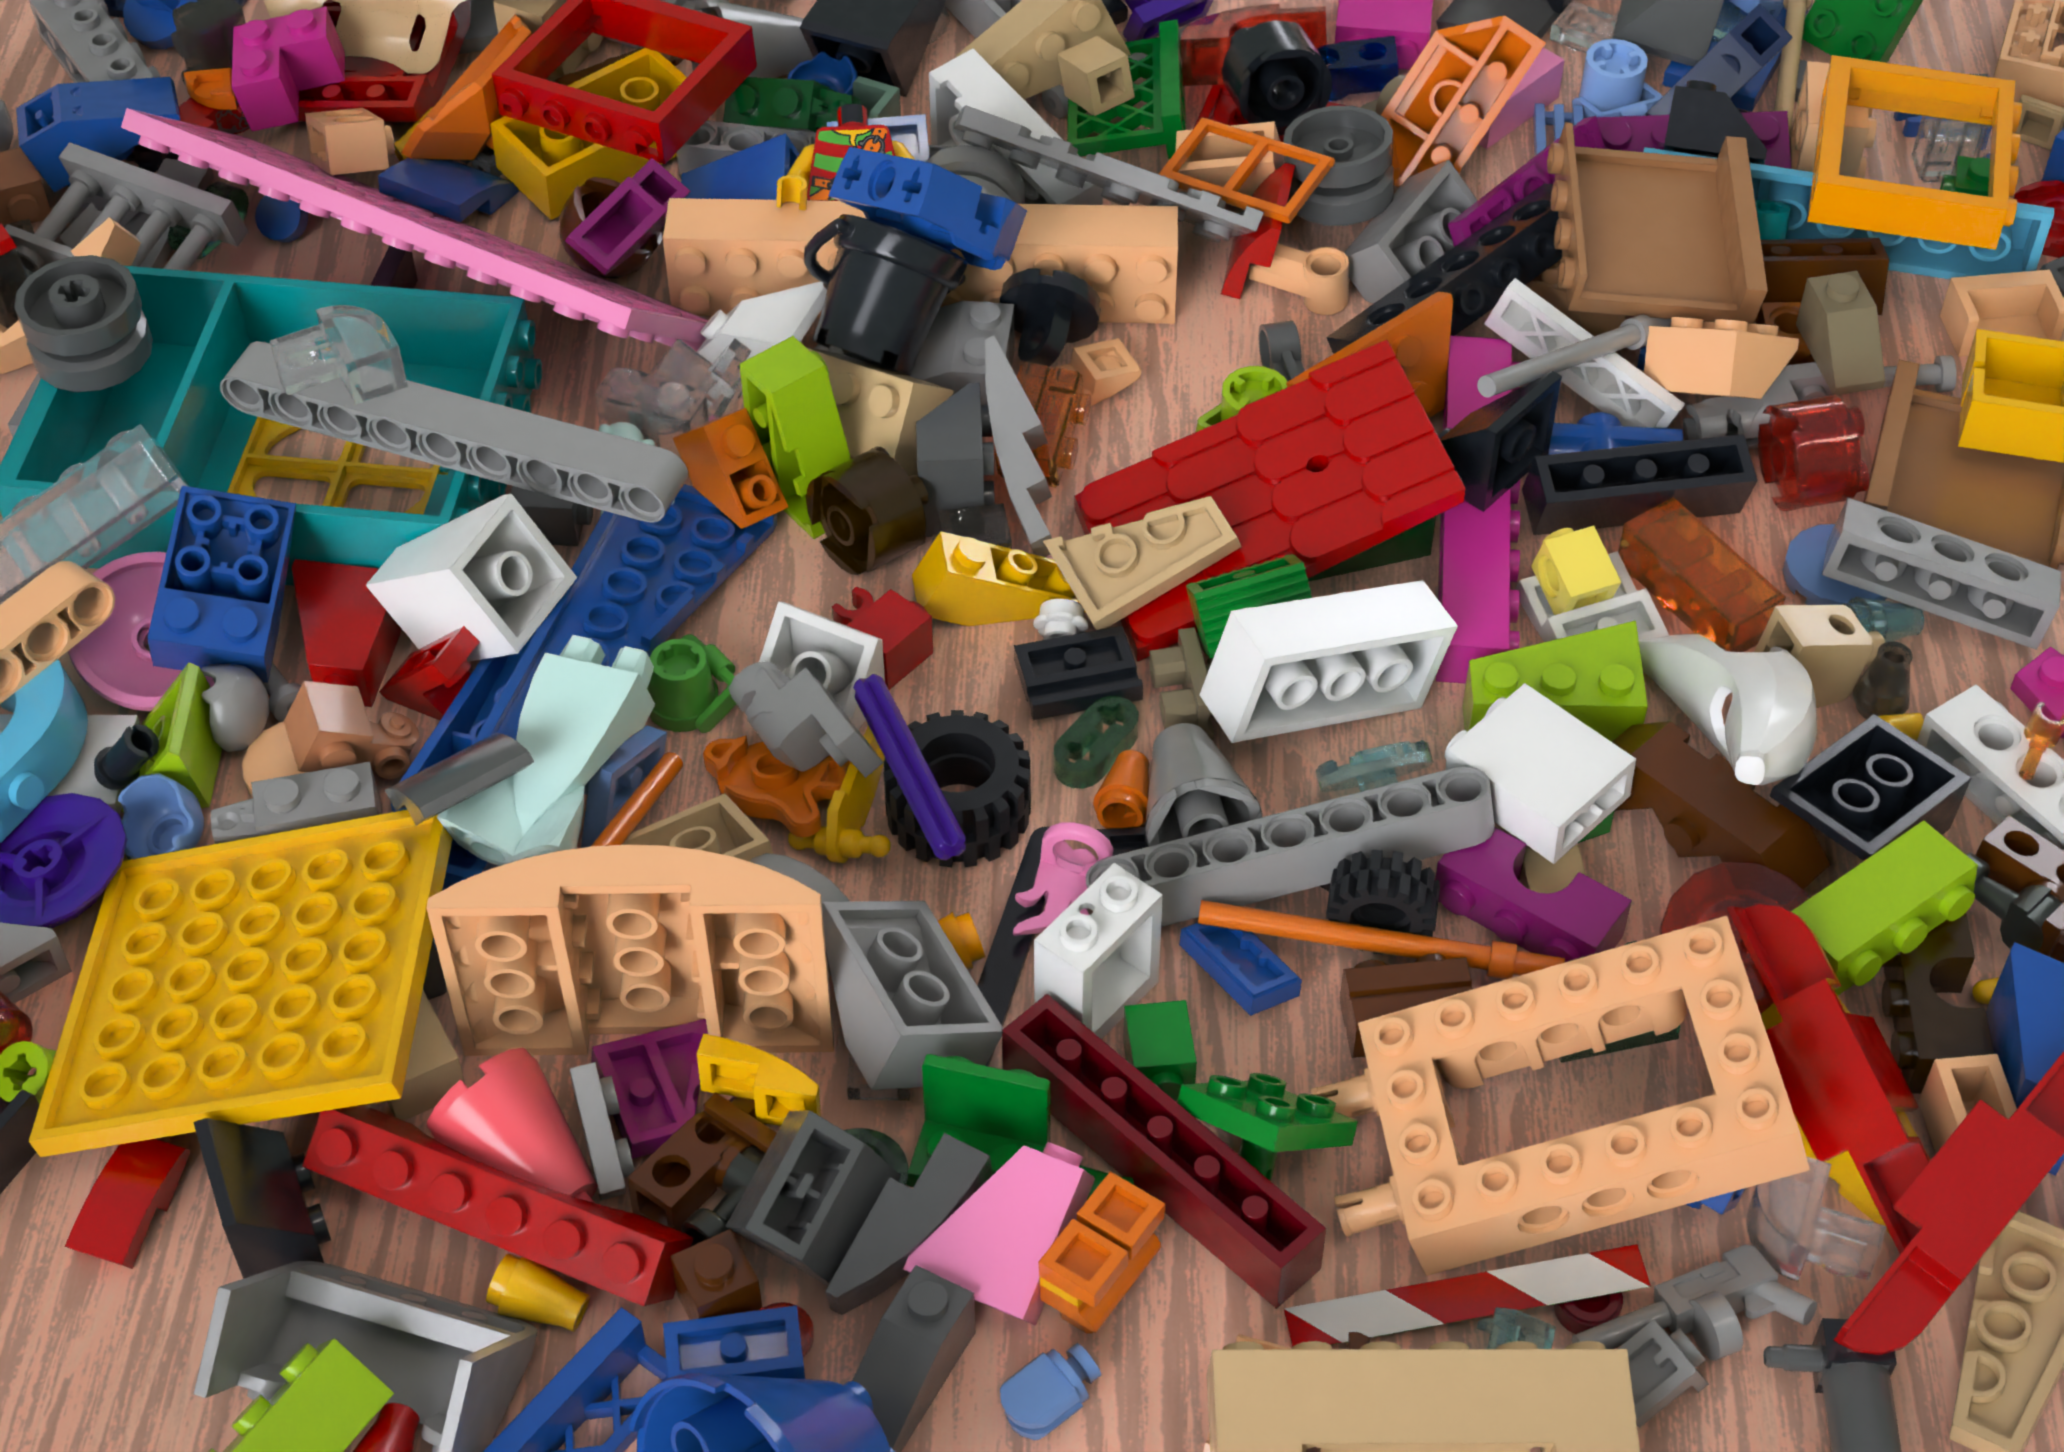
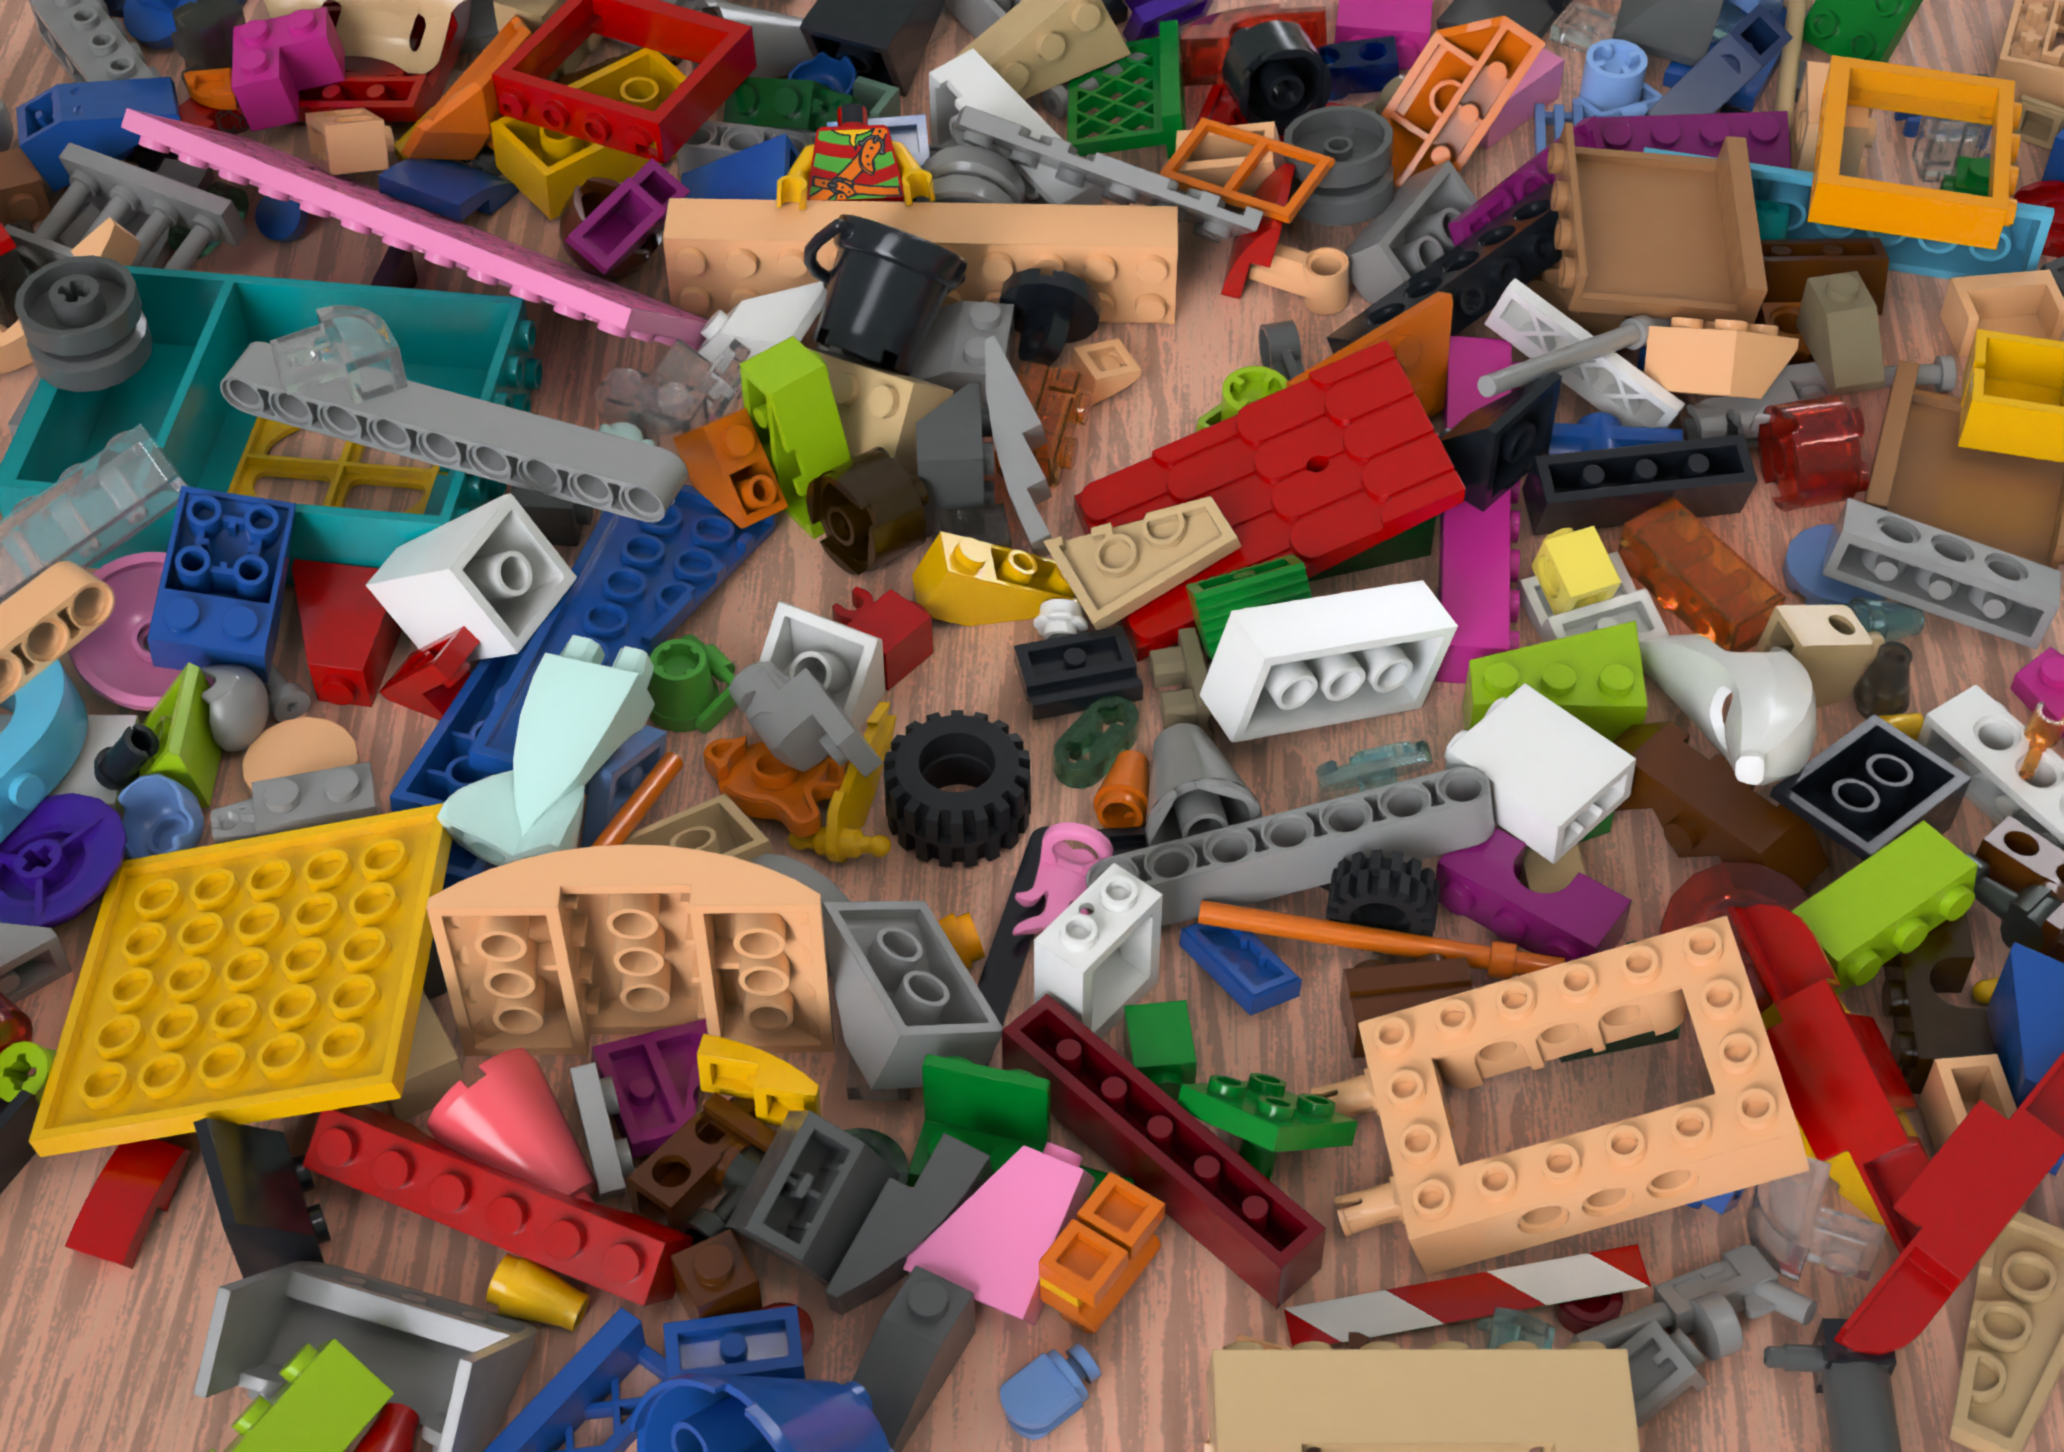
(333, 730): nougat brick -> none
(459, 777): dark grey slope -> none
(909, 767): dark purple axle -> none
(930, 205): blue connector -> none
(1096, 75): tan brick -> none
(1703, 119): black slope -> none

